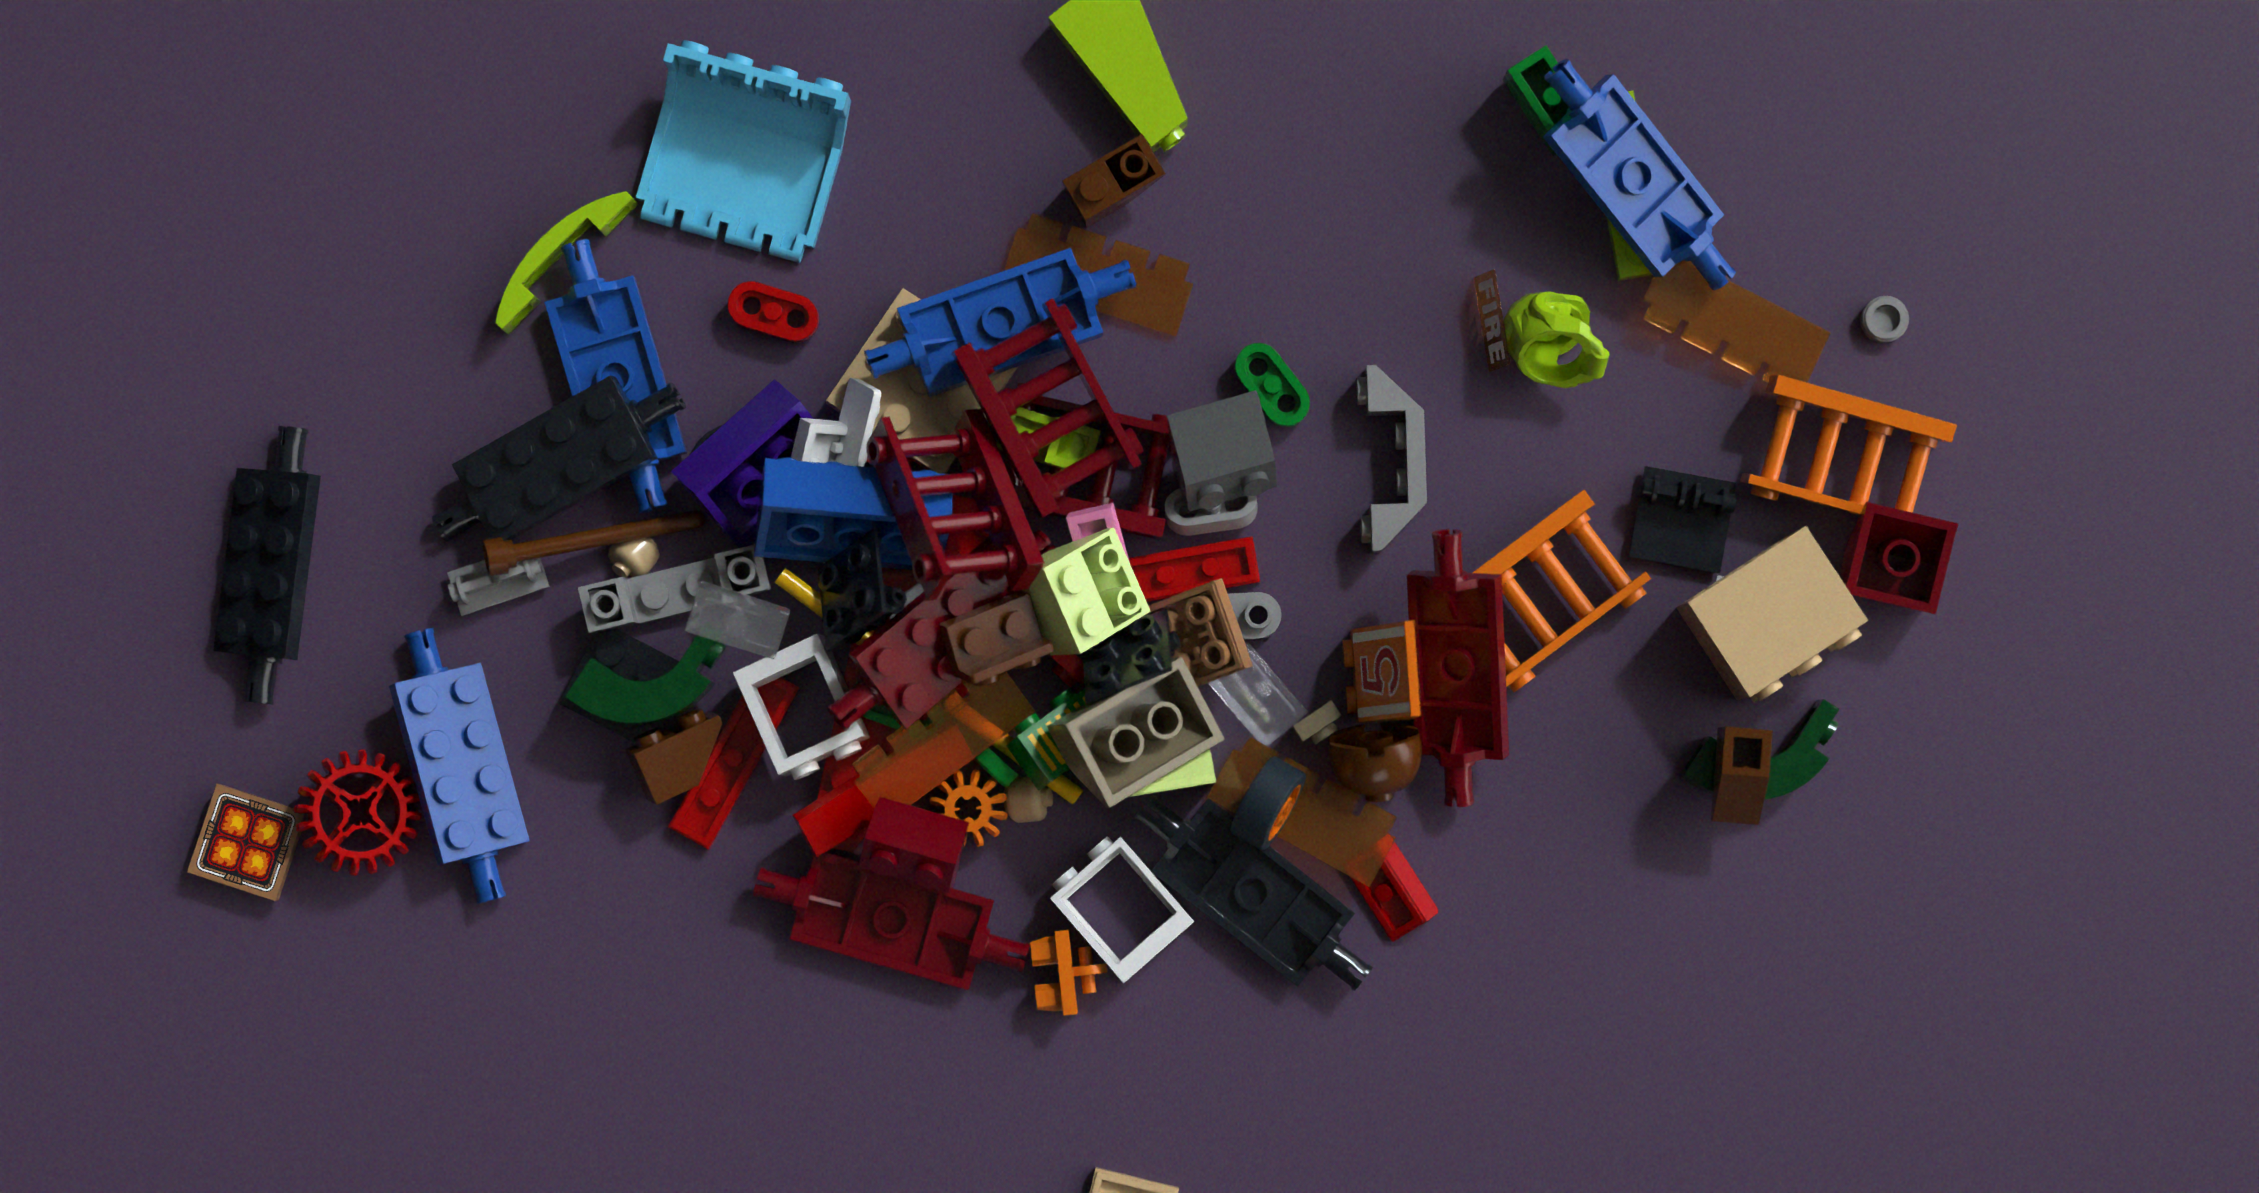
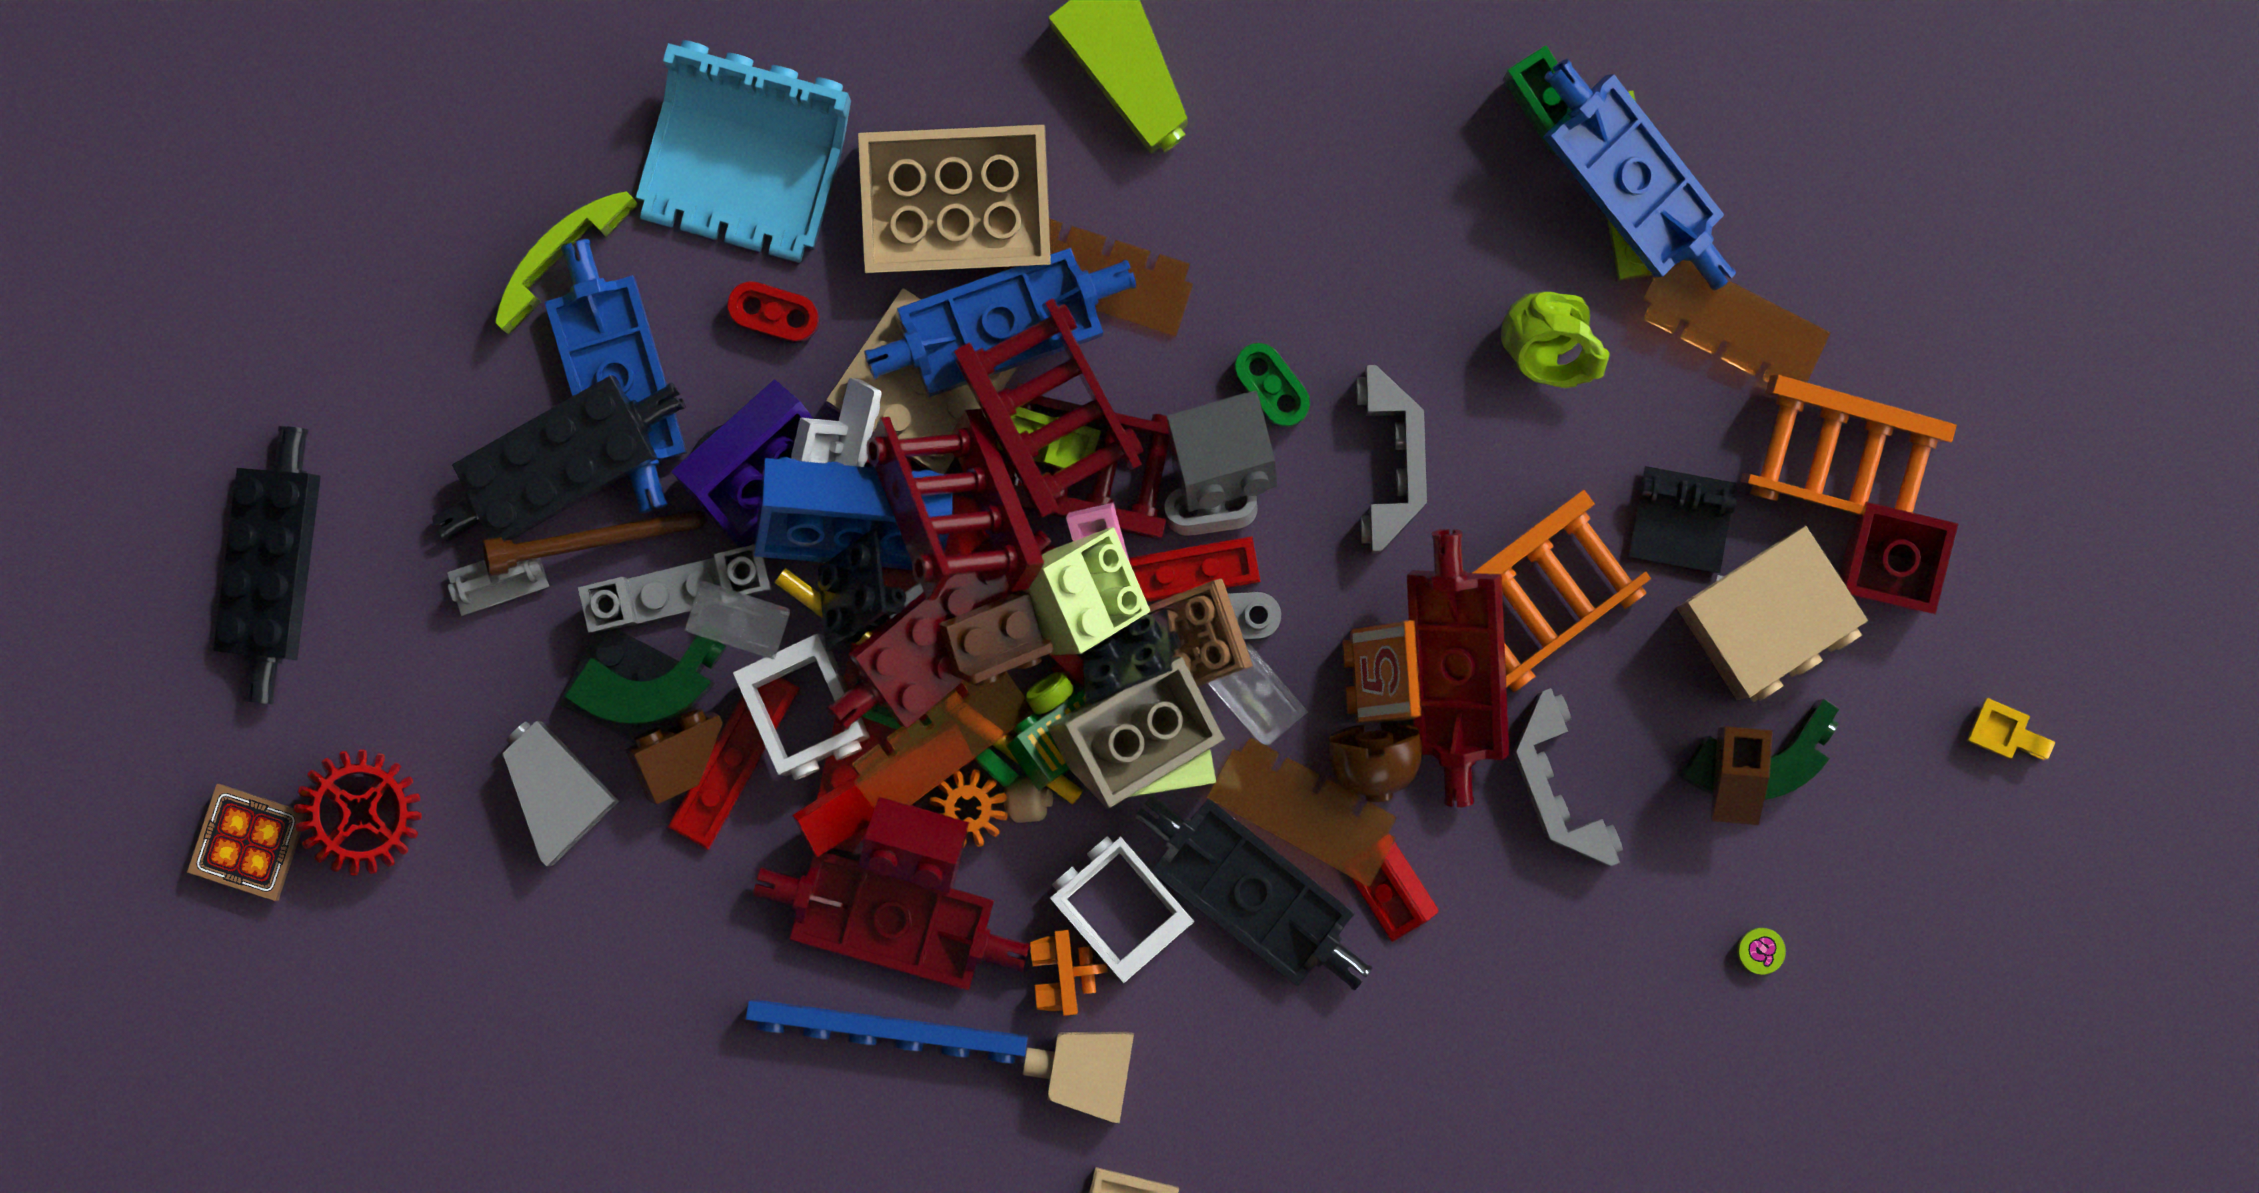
(458, 764): plate -> none
(554, 790): none -> light grey slope
(633, 557): tan piece -> none
(866, 1029): none -> blue plate
(954, 198): none -> tan slope
(1049, 692): none -> lime tile
(1085, 1071): none -> tan torso
(1113, 180): reddish brown slope -> none
(1268, 803): black wheel -> none
(1318, 724): dark tan plate -> none
(1492, 320): clear orange sticker -> none
(1543, 723): none -> light grey slope
(1761, 951): none -> lime tile
(1884, 319): light grey tile -> none
(2003, 731): none -> yellow plate

